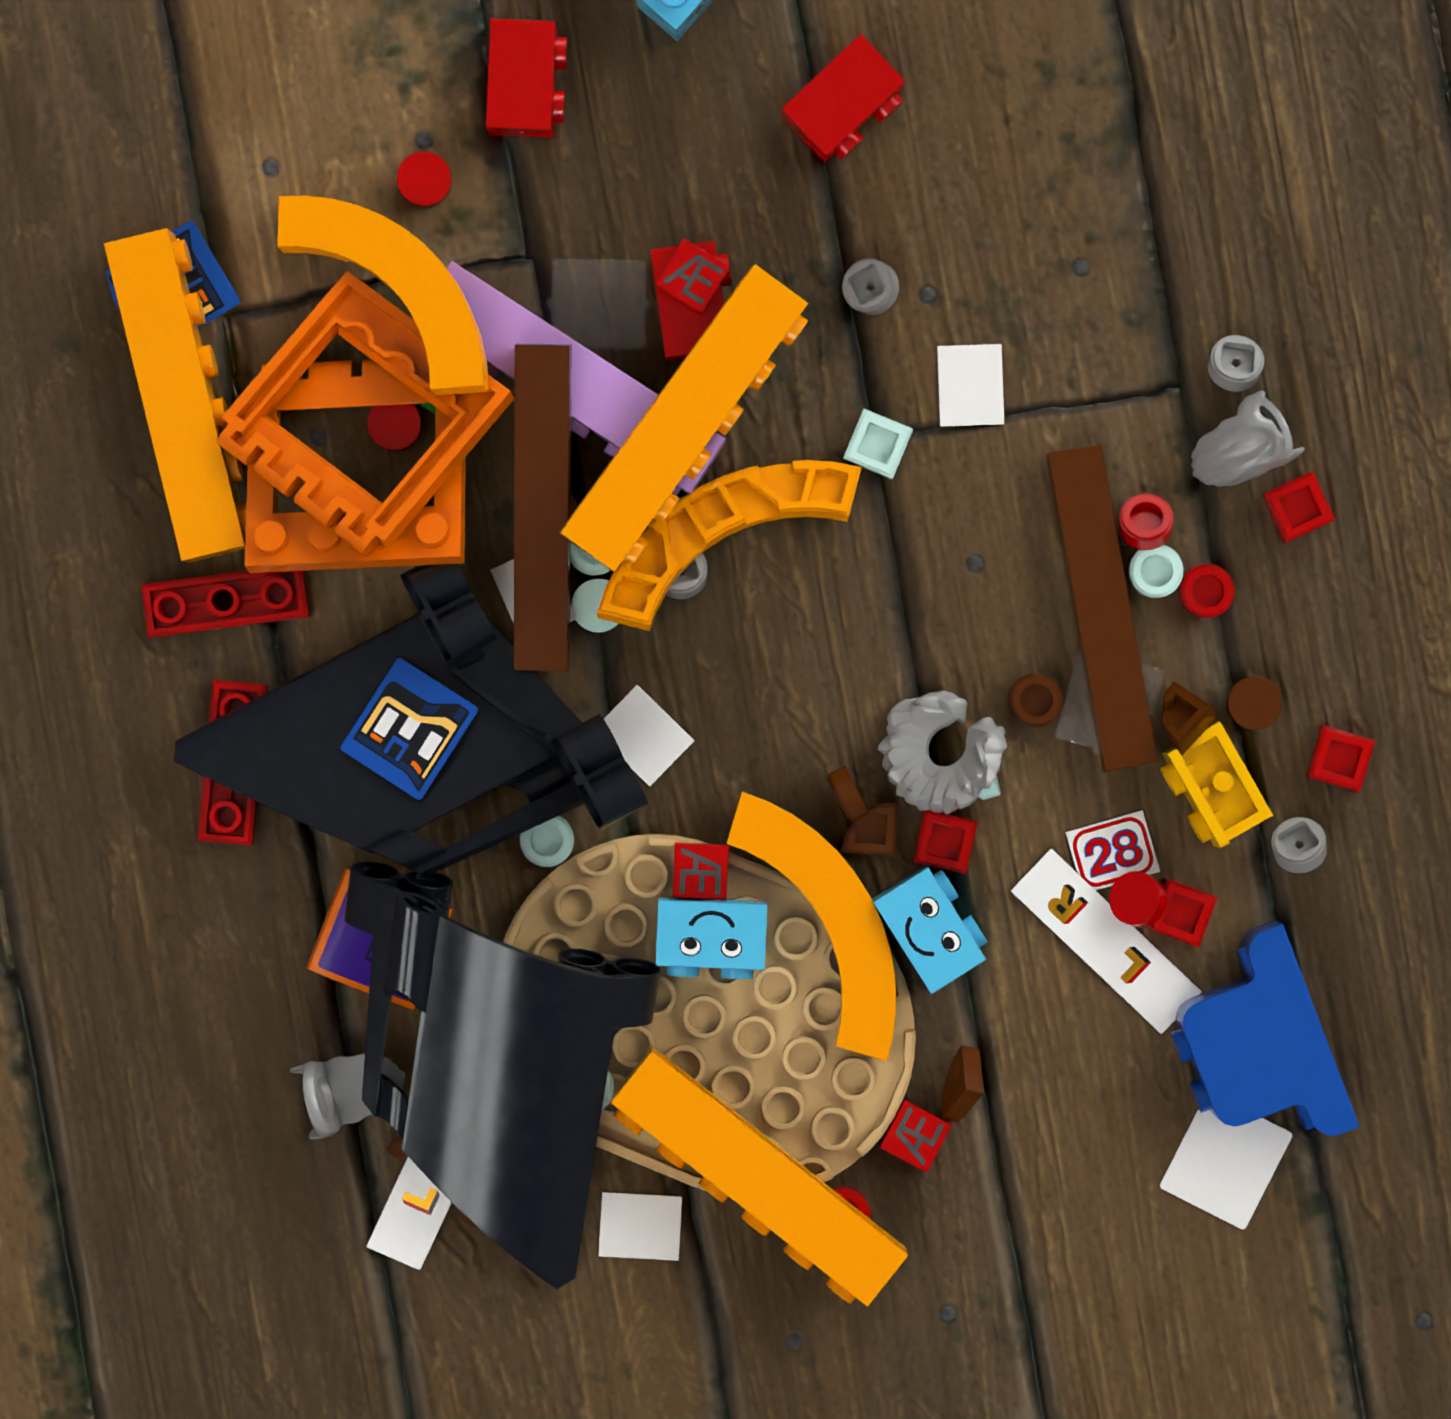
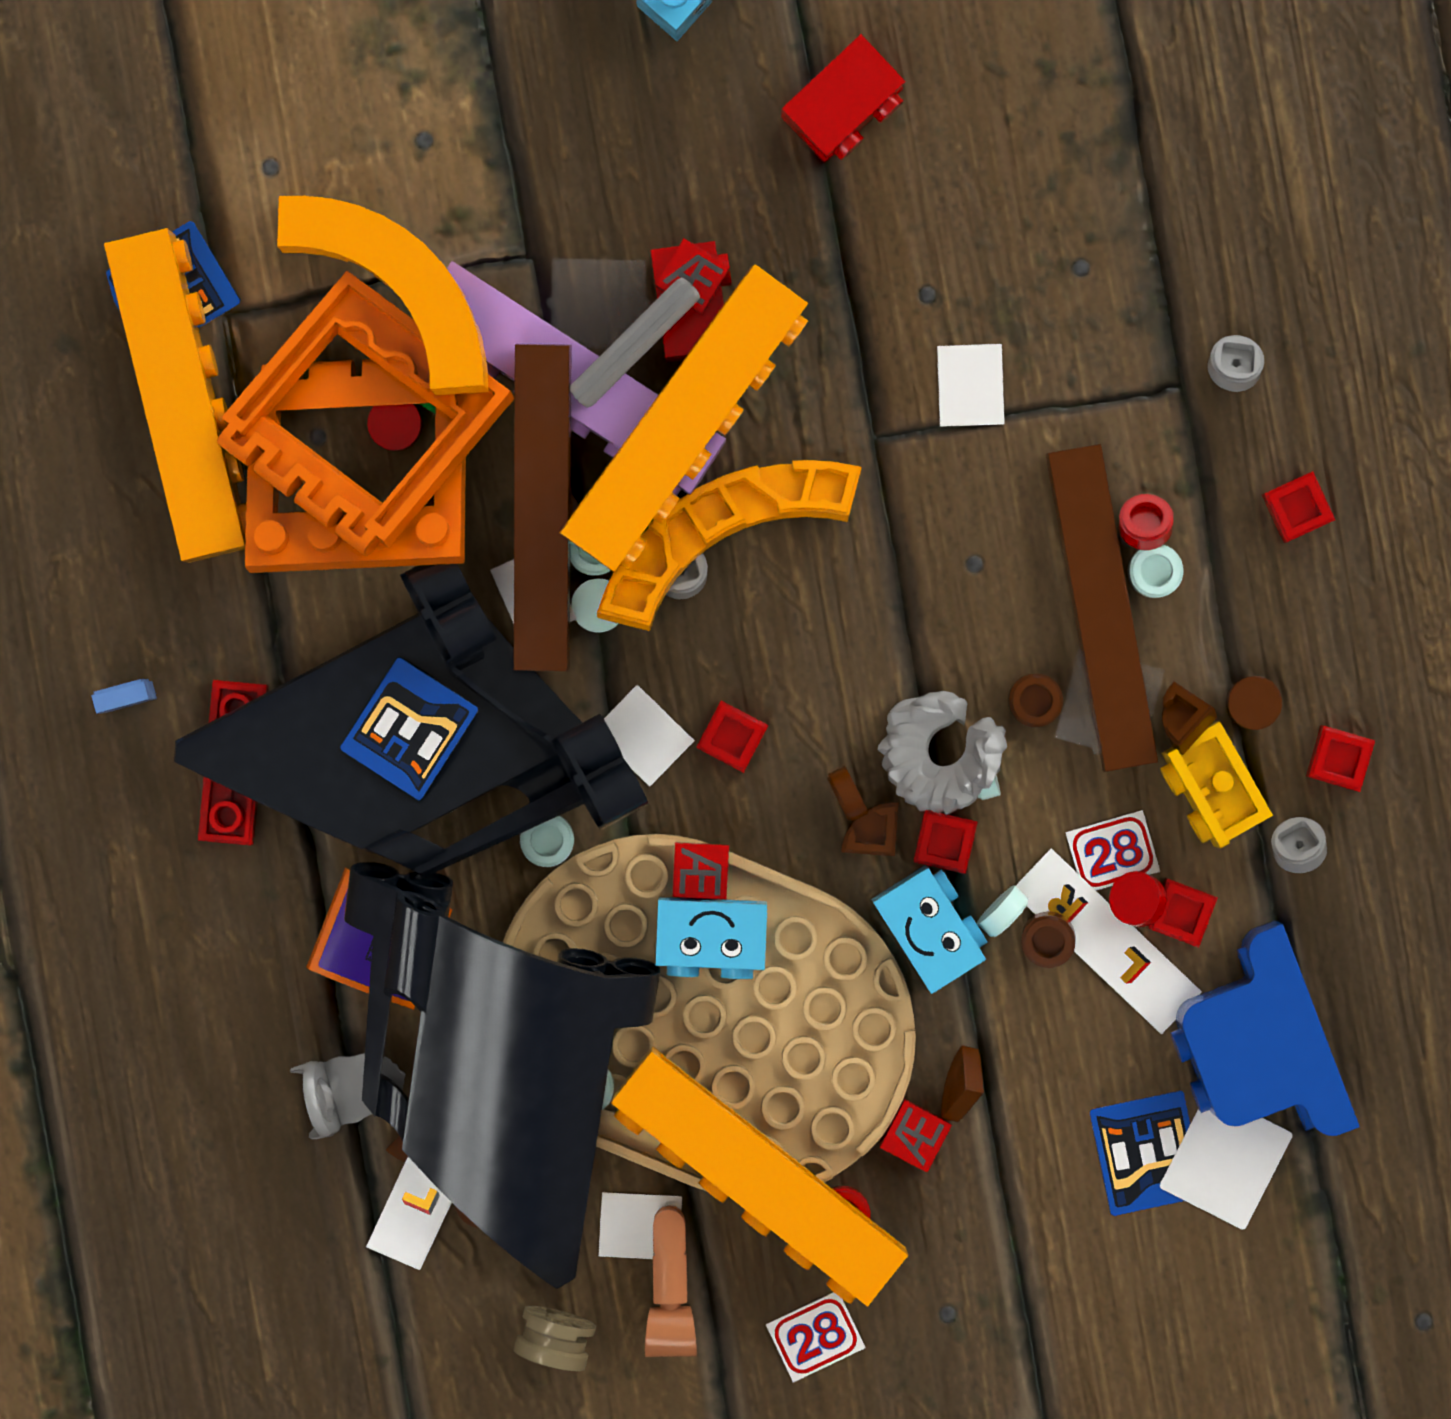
(123, 695): none -> medium blue tile
(191, 603): red tile -> none
(424, 179): red tile -> none
(523, 78): red brick -> none
(554, 1338): none -> dark tan wheel
(634, 342): none -> light grey axle
(670, 1326): none -> nougat piece
(732, 736): none -> red tile
(815, 1336): none -> sticker
(843, 907): light orange tile -> none
(870, 286): light grey tile -> none
(877, 444): light aqua tile -> none
(1003, 911): none -> light aqua tile
(1048, 939): none -> reddish brown tile
(1136, 1148): none -> sticker
(1206, 591): red tile -> none
(1244, 445): light grey piece -> none

